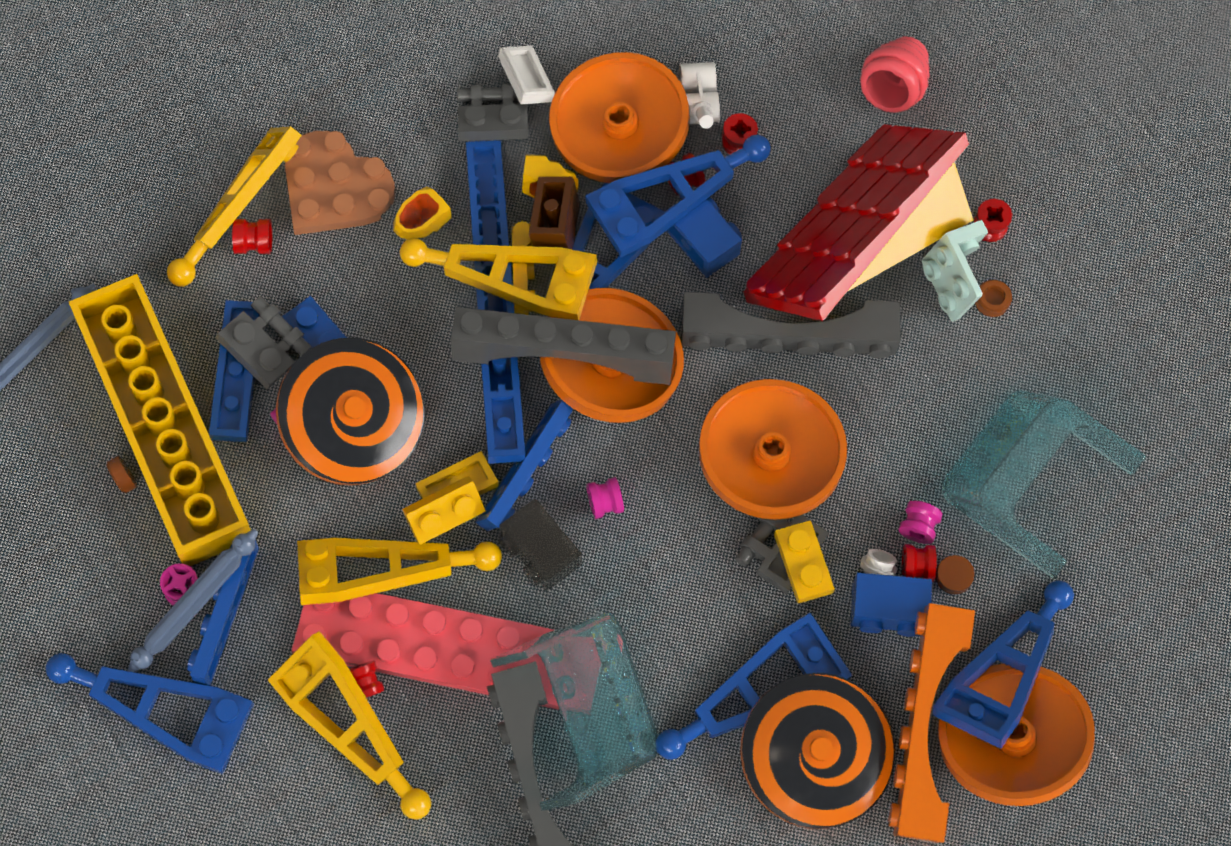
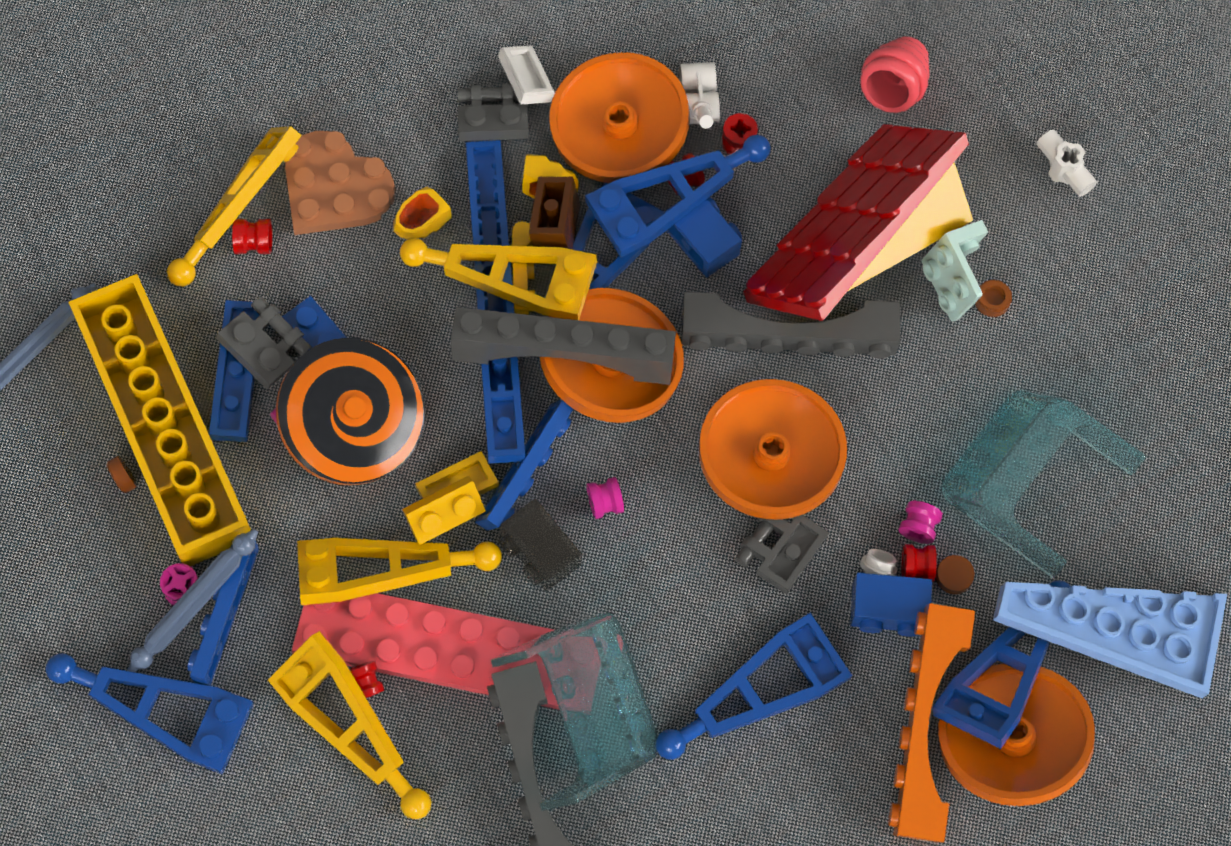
(804, 562): yellow plate -> none
(817, 751): dish -> none
(999, 225): red wheel -> none
(1066, 162): none -> white axle
(1134, 629): none -> light blue wing

